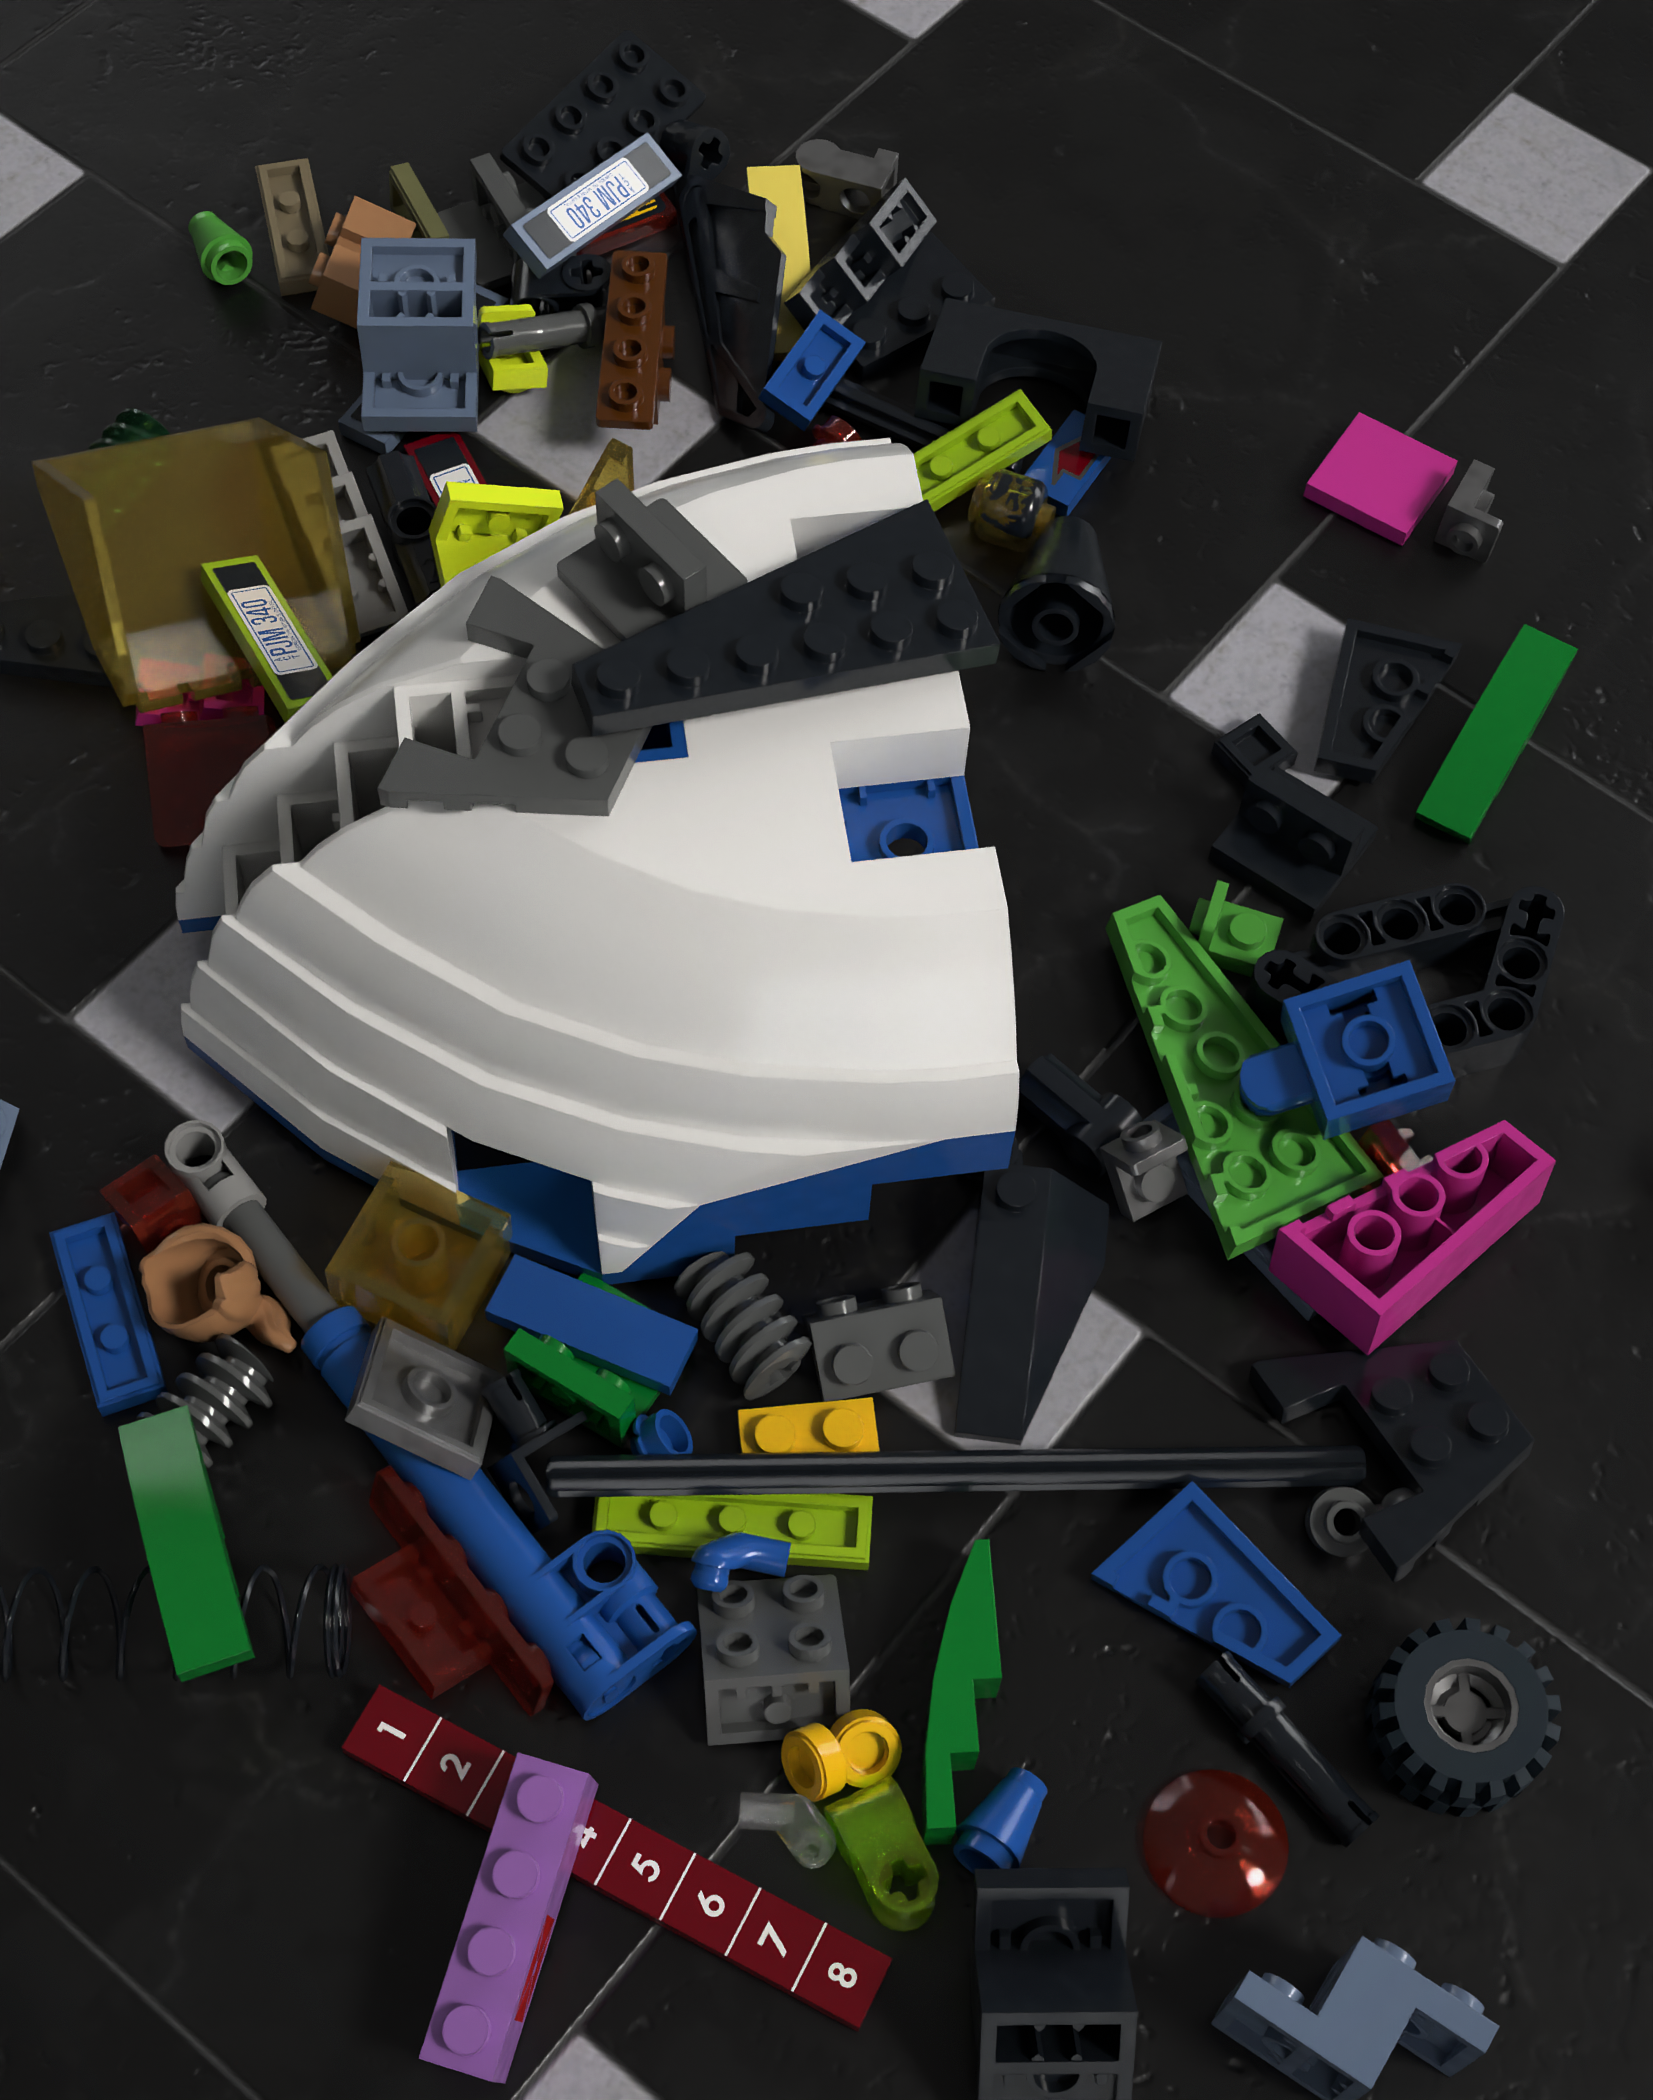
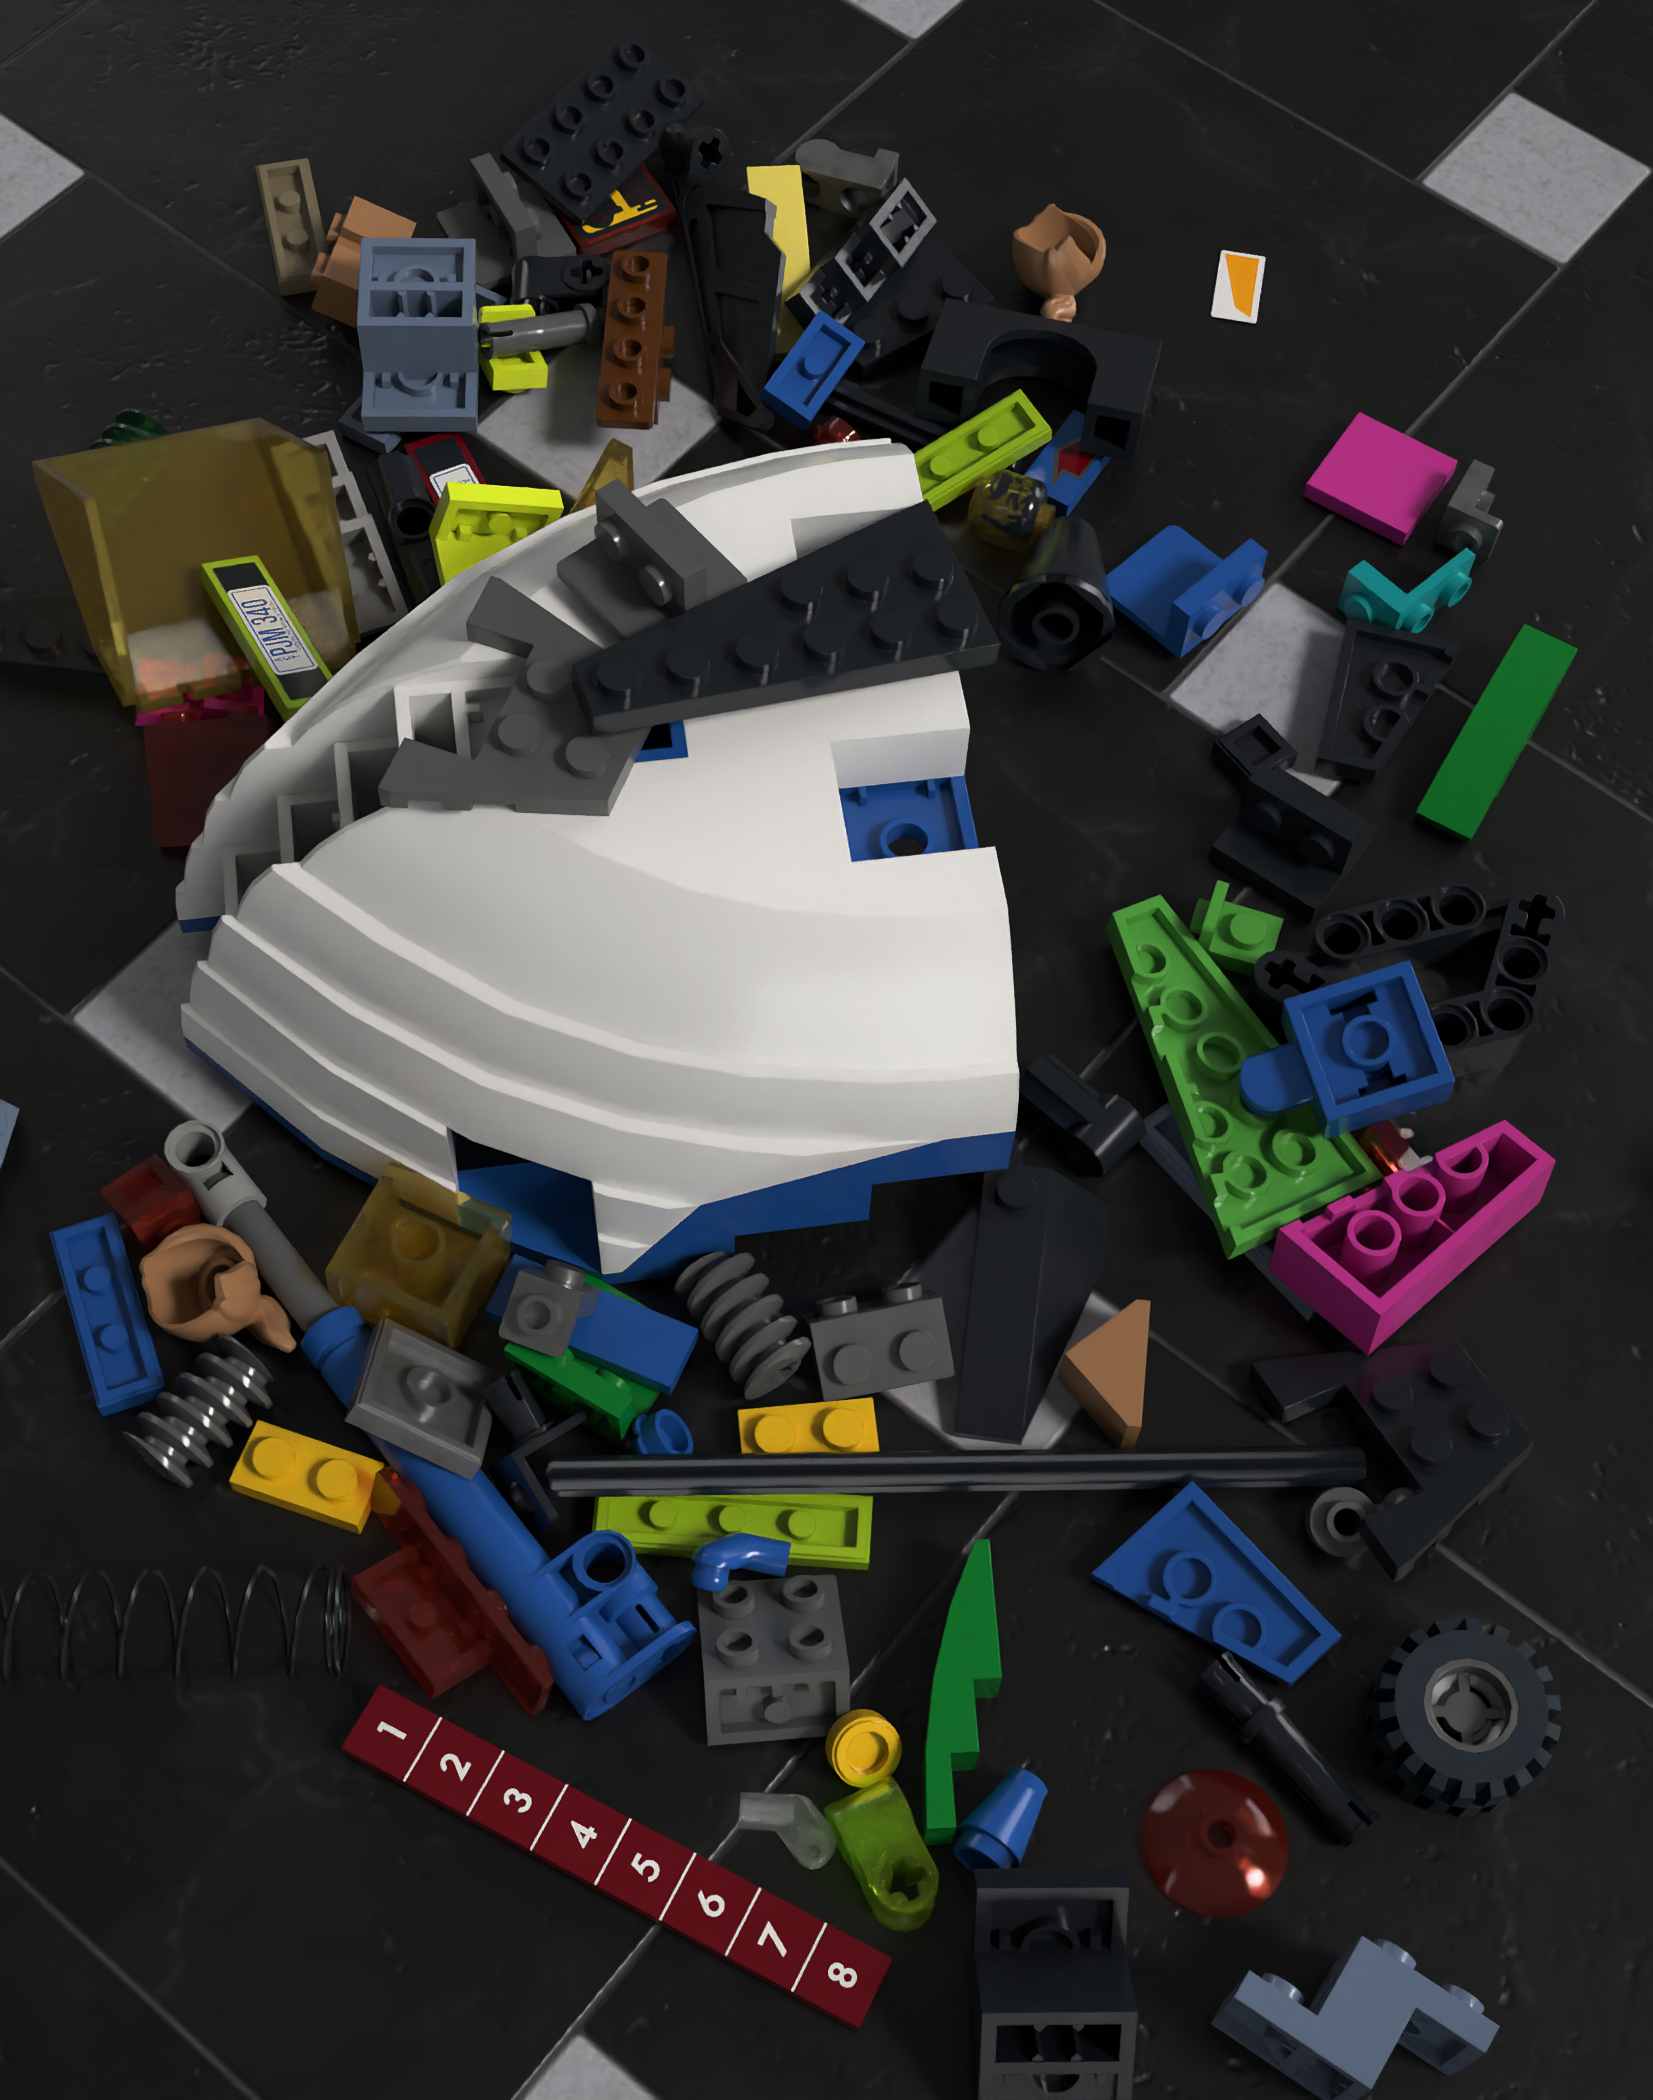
(184, 1544): green slope -> none
(220, 249): bright green cone -> none
(306, 1476): none -> yellow plate
(412, 203): olive tile -> none
(509, 1919): medium lavender brick -> none
(547, 1306): none -> flat silver bracket
(592, 205): tile -> none
(813, 1761): yellow tile -> none
(1058, 258): none -> medium nougat hair
(1109, 1373): none -> medium nougat slope
(1145, 1168): flat silver bracket -> none
(1184, 589): none -> blue bracket
(1238, 286): none -> sticker
(1376, 600): none -> teal bracket

